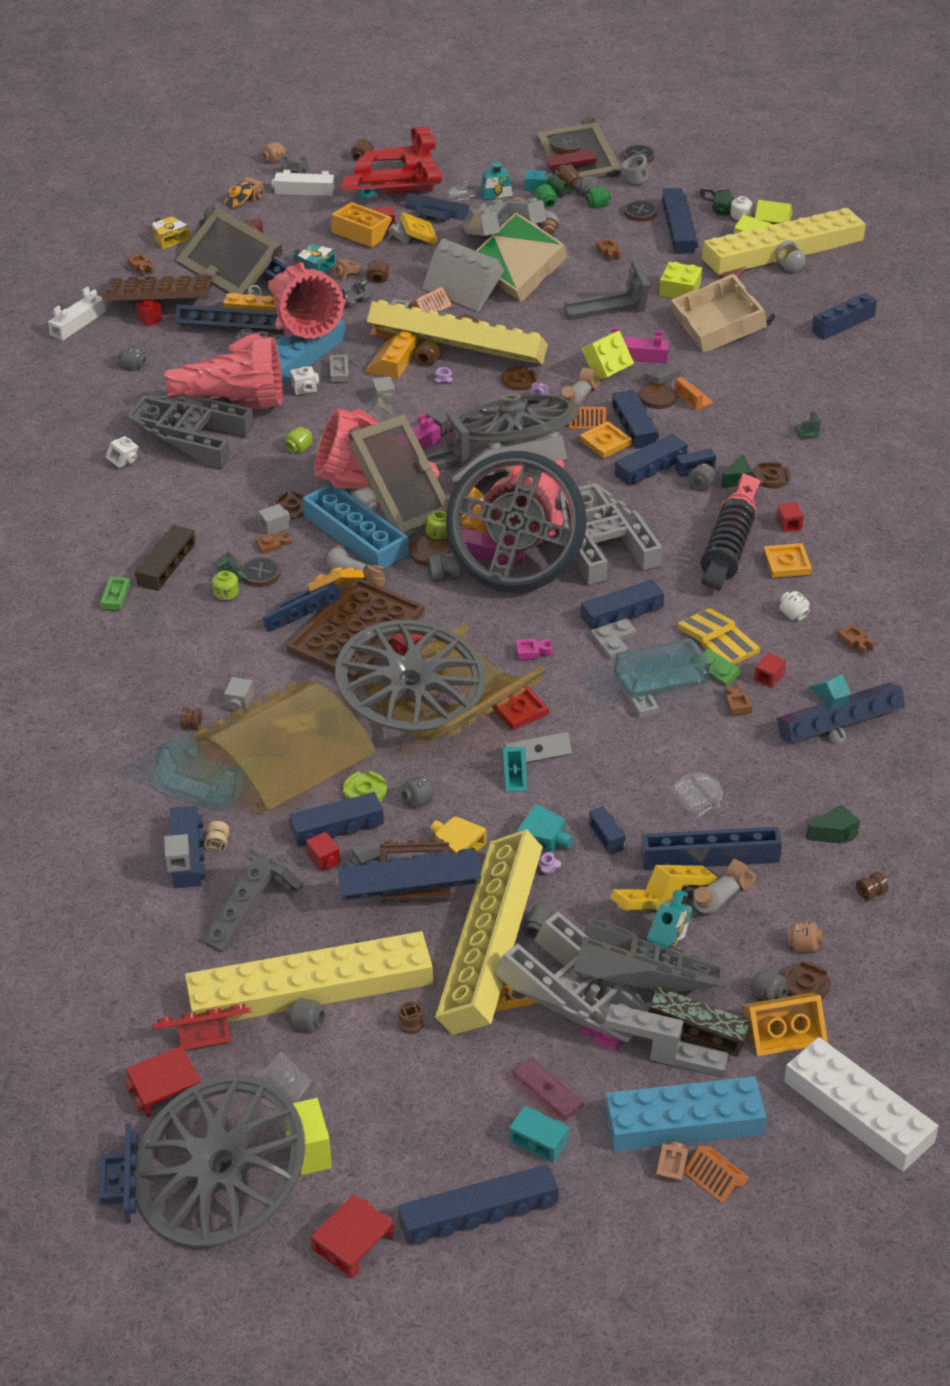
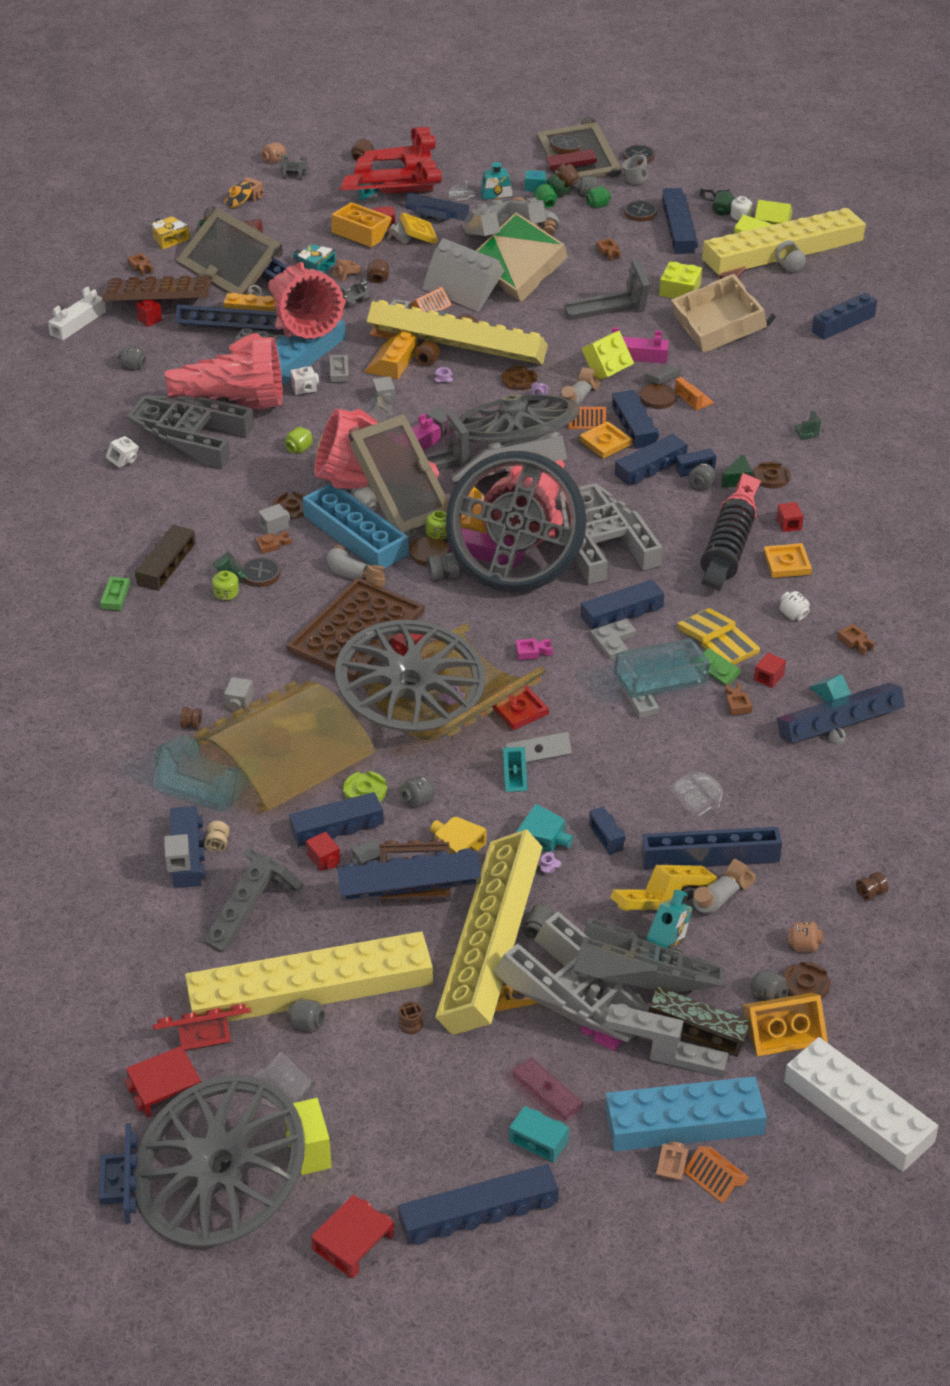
(300, 606): dark blue bracket -> none
(303, 184): white brick -> none
(338, 576): light orange plate -> none
(834, 826): dark green slope -> none

